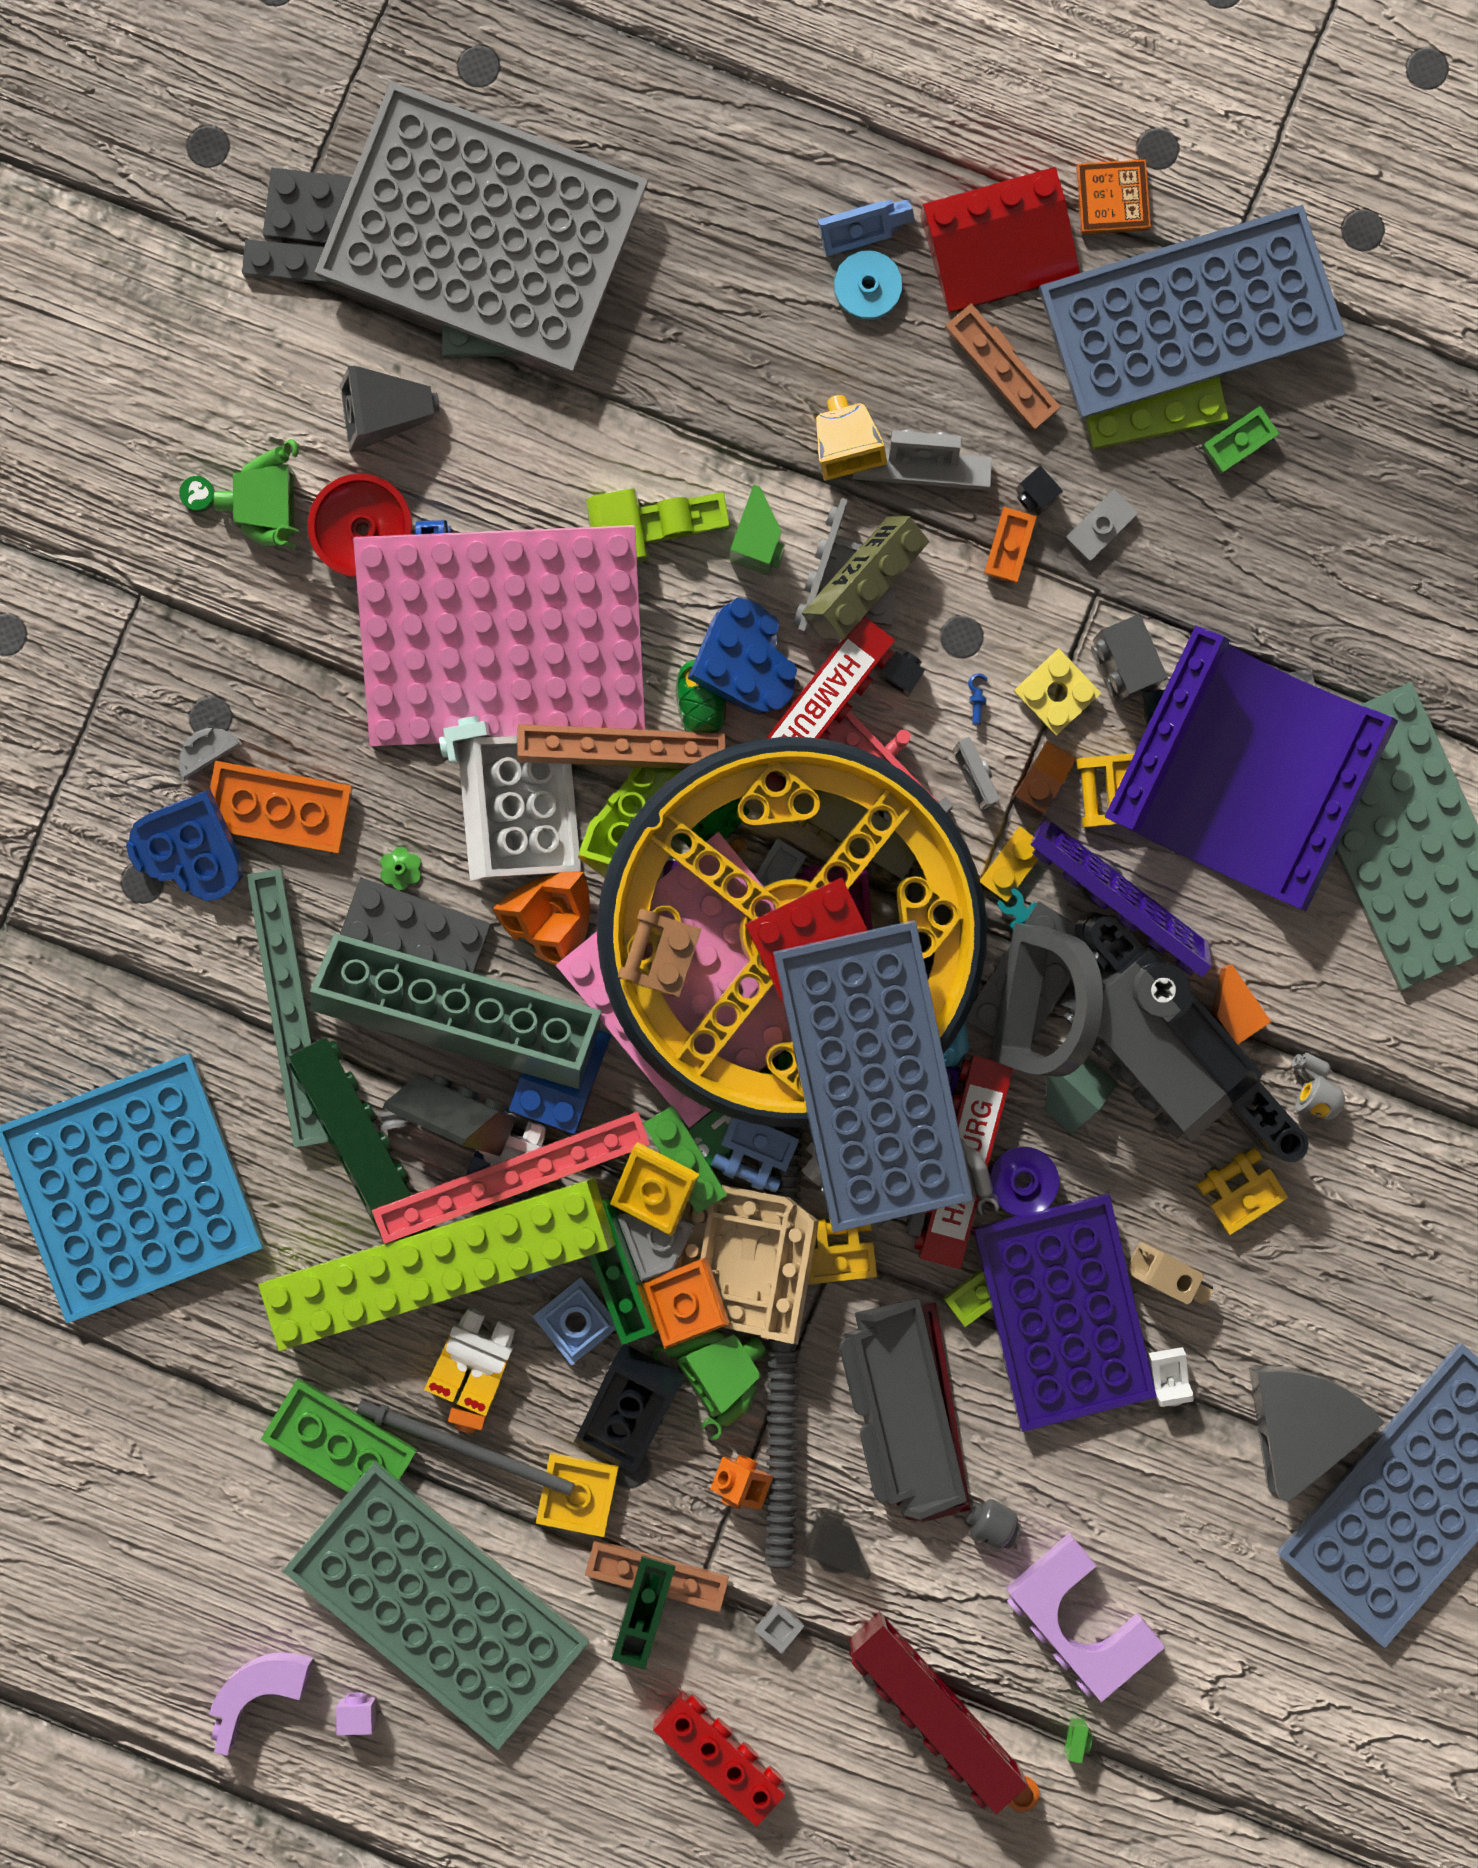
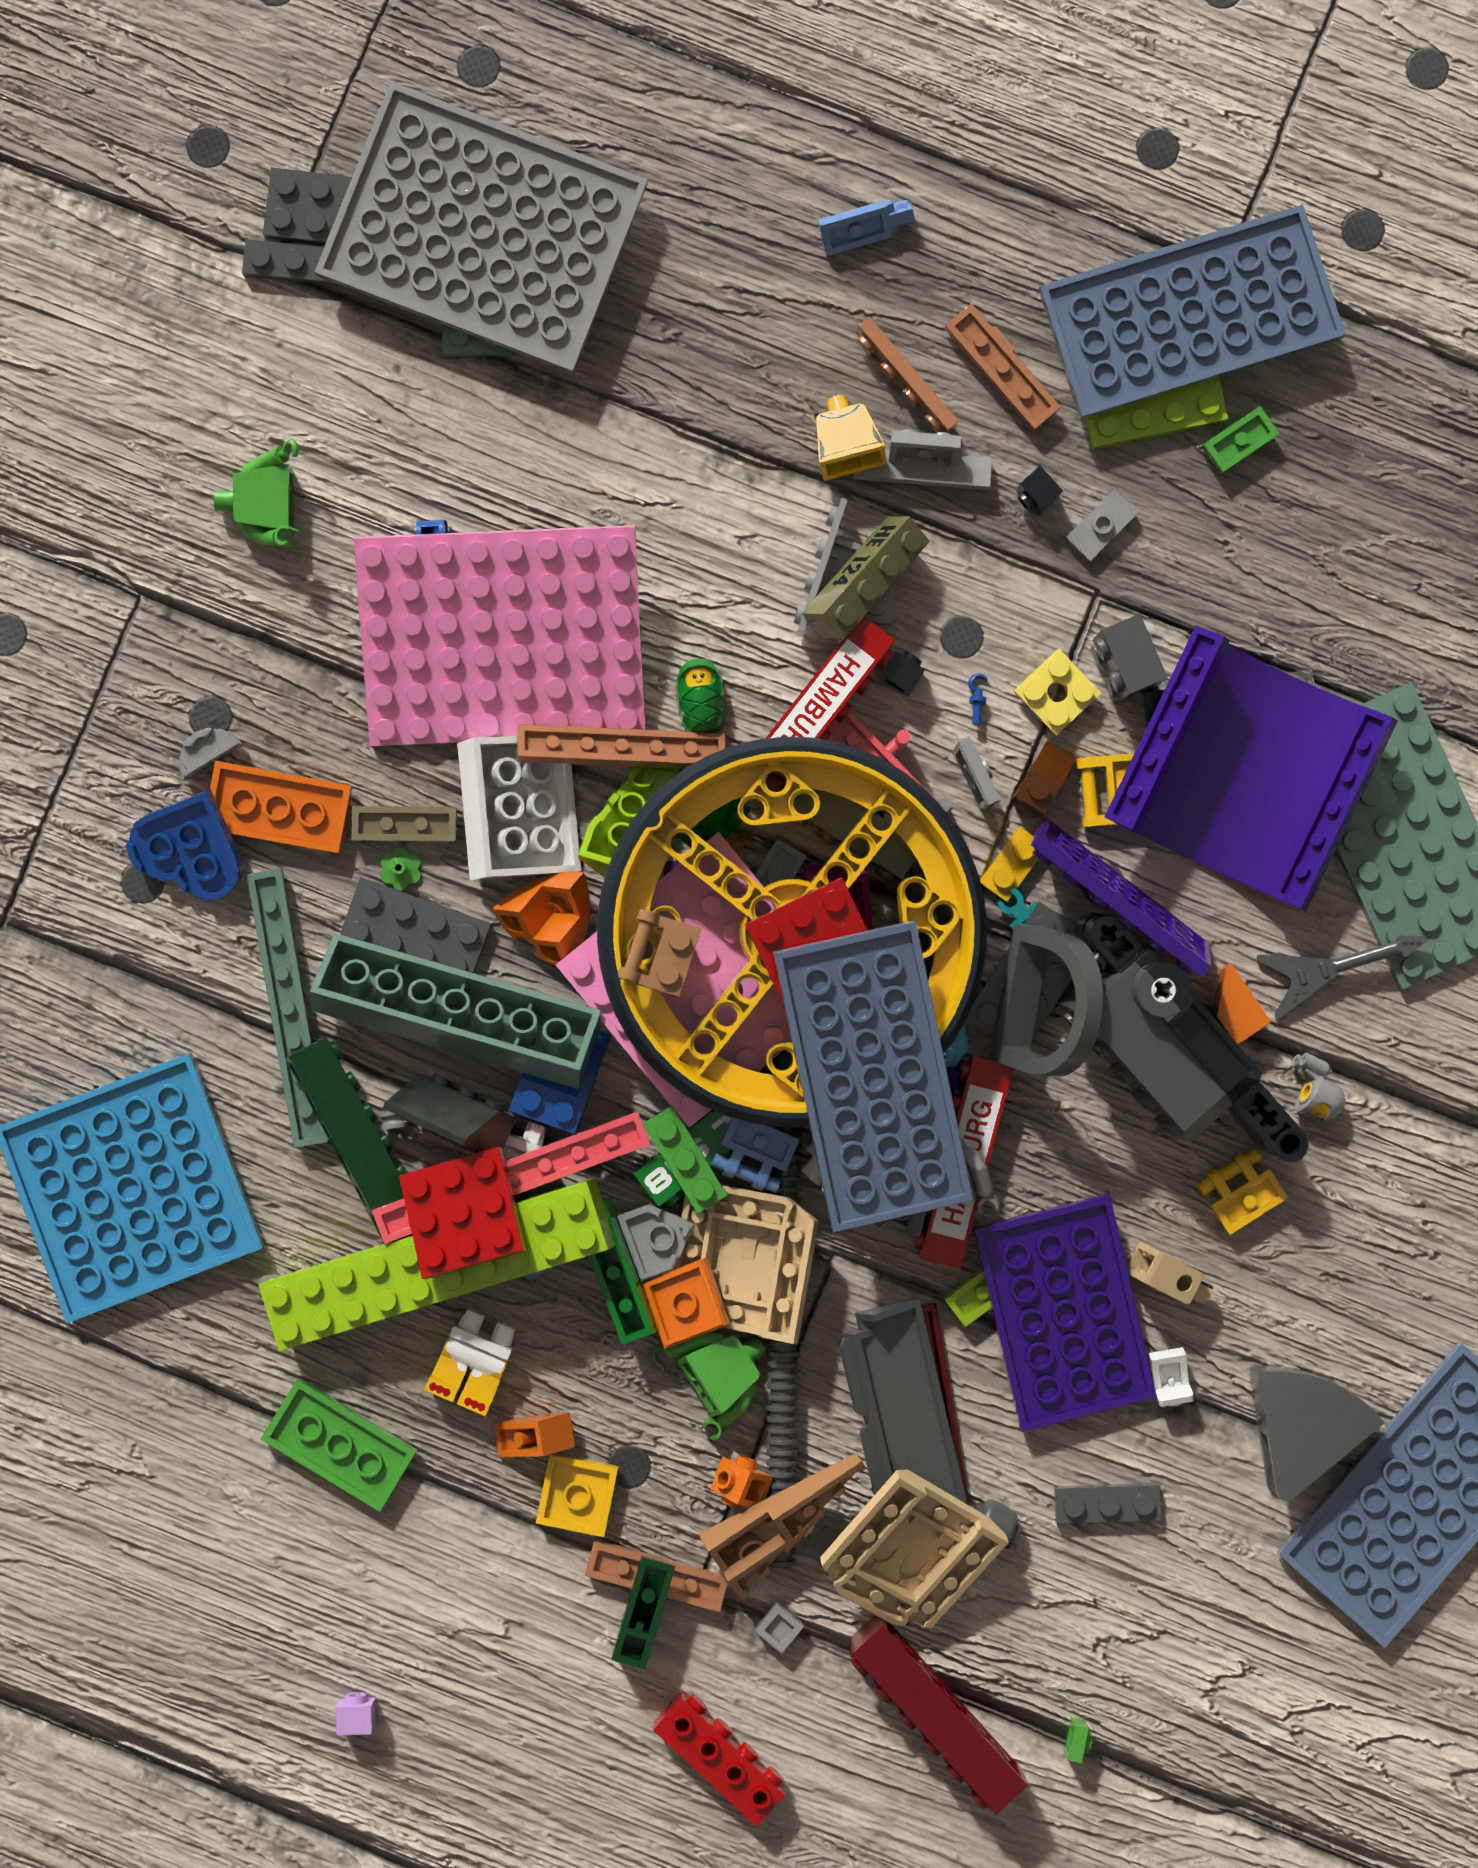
(197, 494): green tile -> none
(269, 1674): lavender arch -> none
(345, 507): red dish -> none
(382, 406): dark grey slope -> none
(384, 1416): dark grey bar -> none
(404, 824): none -> dark tan plate
(436, 1605): sand green plate -> none
(462, 1213): none -> red plate
(465, 1419): orange plate -> none
(467, 729): light aqua bracket -> none
(534, 1435): none -> orange slope
(580, 1299): light blue piece -> none
(629, 1408): black slope -> none
(654, 1189): yellow plate -> none
(659, 522): lime plate -> none
(742, 659): blue plate -> none
(757, 1536): none -> medium nougat wedge
(758, 536): bright green slope -> none
(842, 1261): yellow plate -> none
(863, 302): medium azure plate -> none
(911, 1551): none -> tan wedge
(914, 387): none -> nougat plate
(1000, 239): red slope -> none
(1010, 545): orange plate -> none
(1027, 1798): orange plate -> none
(1042, 1180): dark purple dish -> none
(1078, 1096): sand green slope -> none
(1099, 1665): lavender arch -> none
(1107, 1503): none -> dark grey plate
(1113, 197): tile -> none
(1312, 973): none -> dark grey piece

